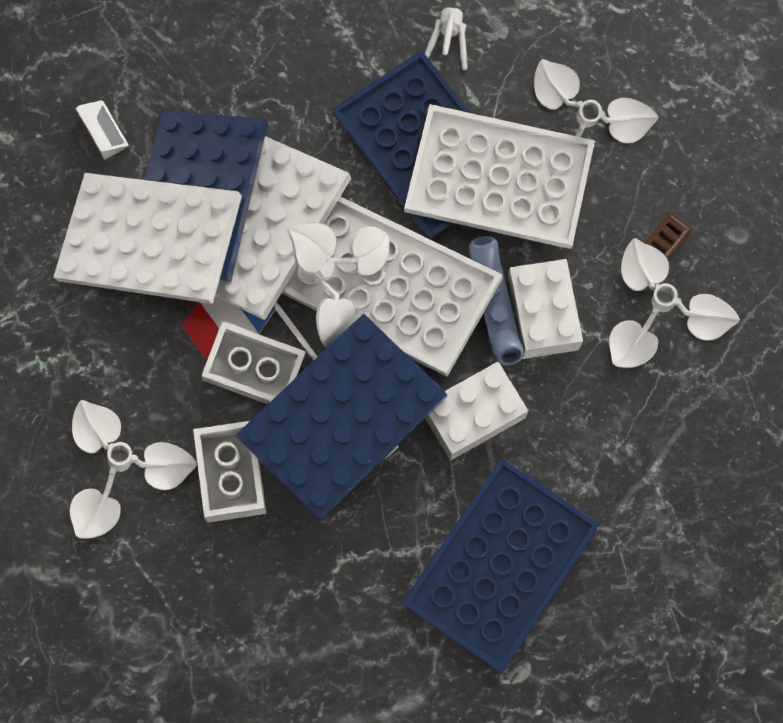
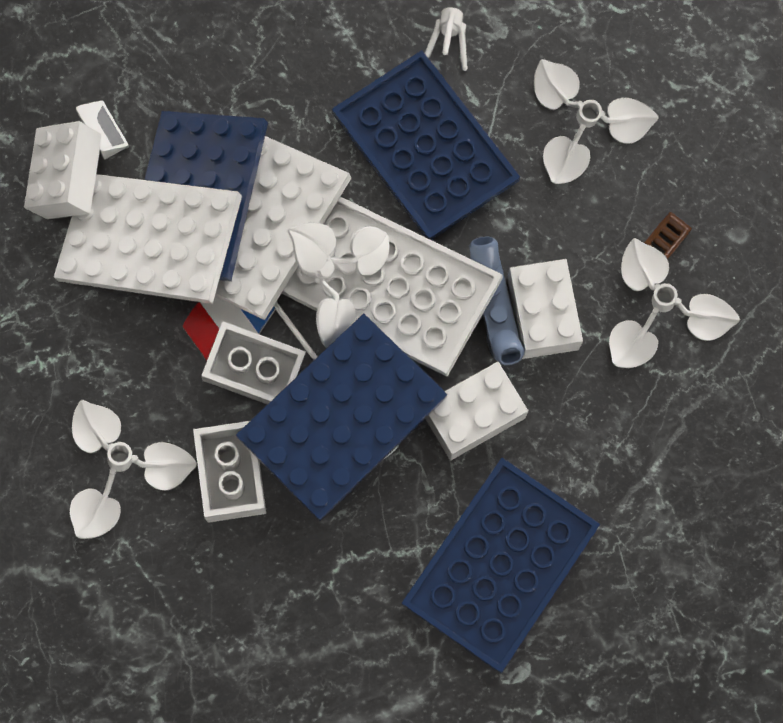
(63, 170): none -> white brick
(499, 176): white plate -> none

